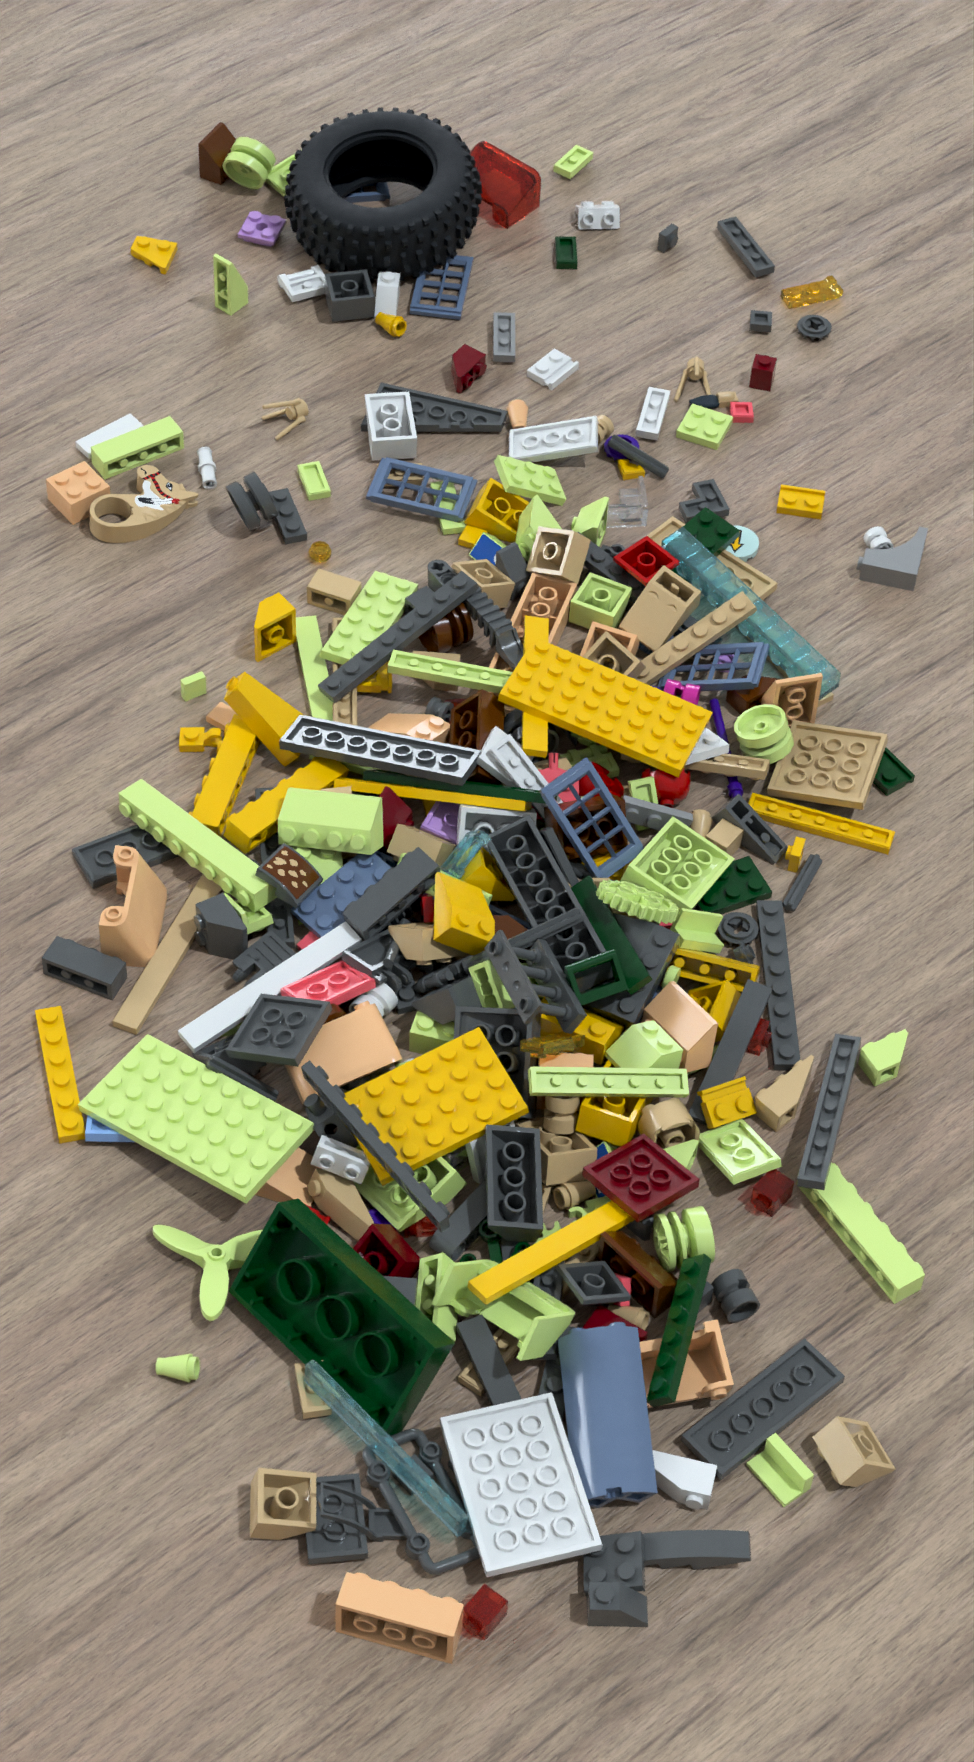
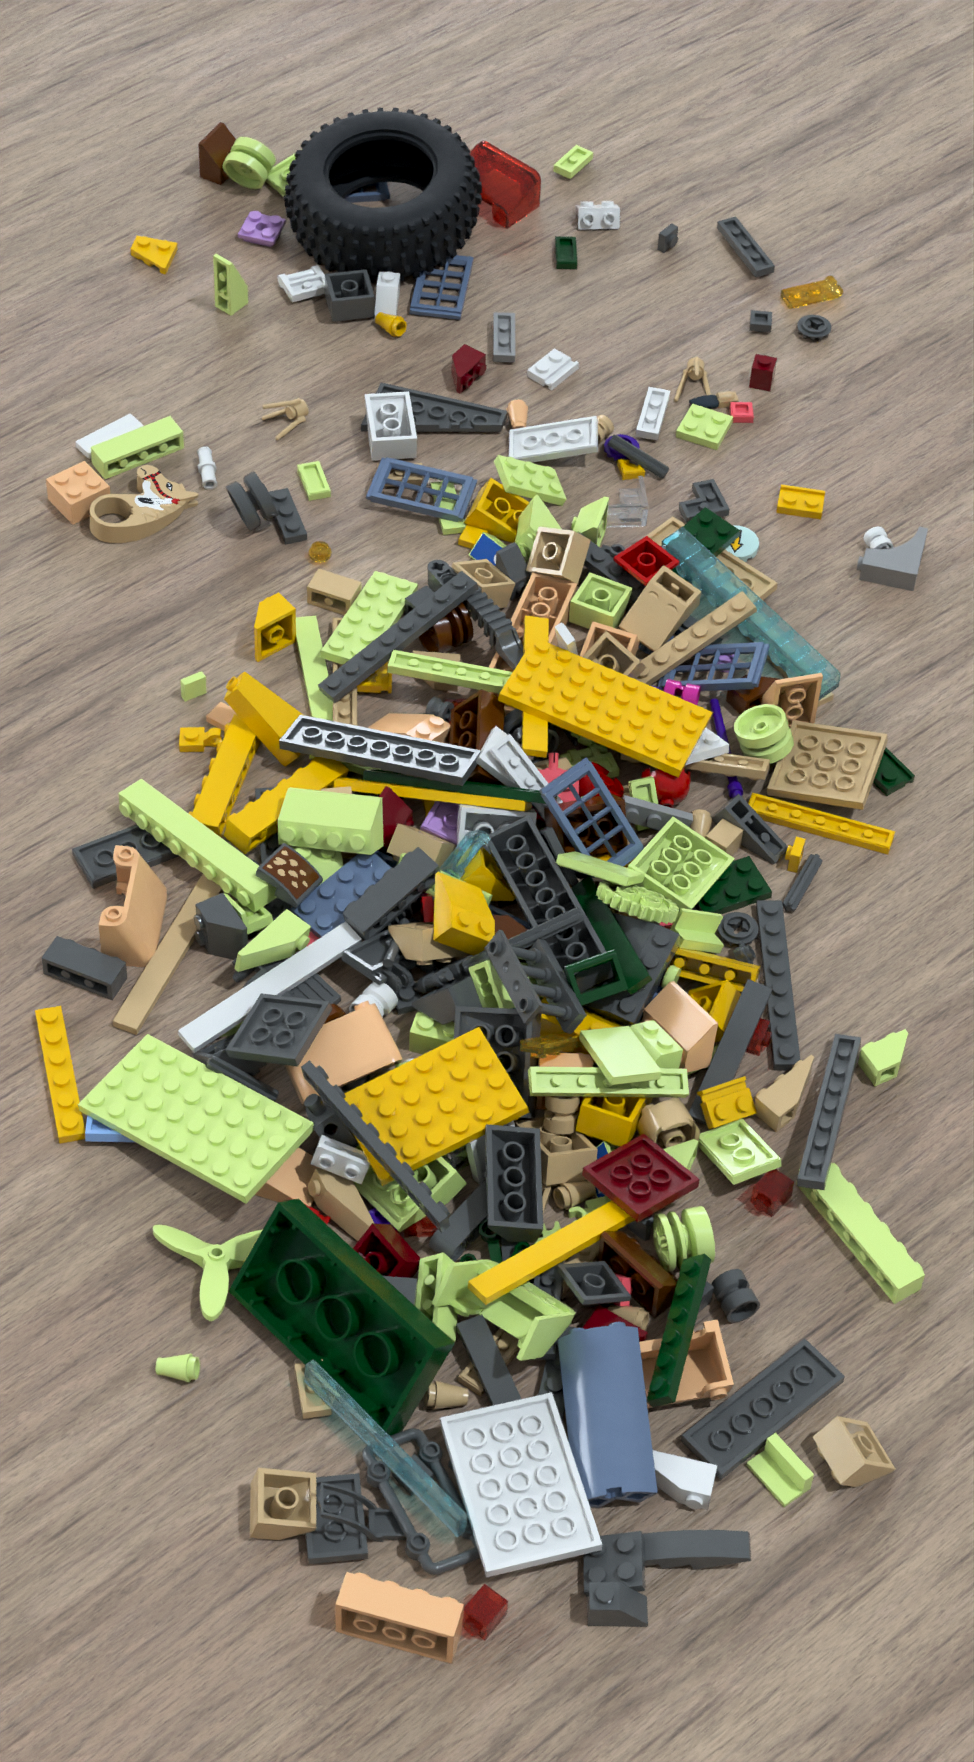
(275, 942): none -> yellowish green slope
(332, 984): coral tile -> none
(445, 1395): none -> tan cone
(565, 639): none -> white tile
(600, 868): none -> yellowish green tile
(620, 1055): none -> yellowish green tile

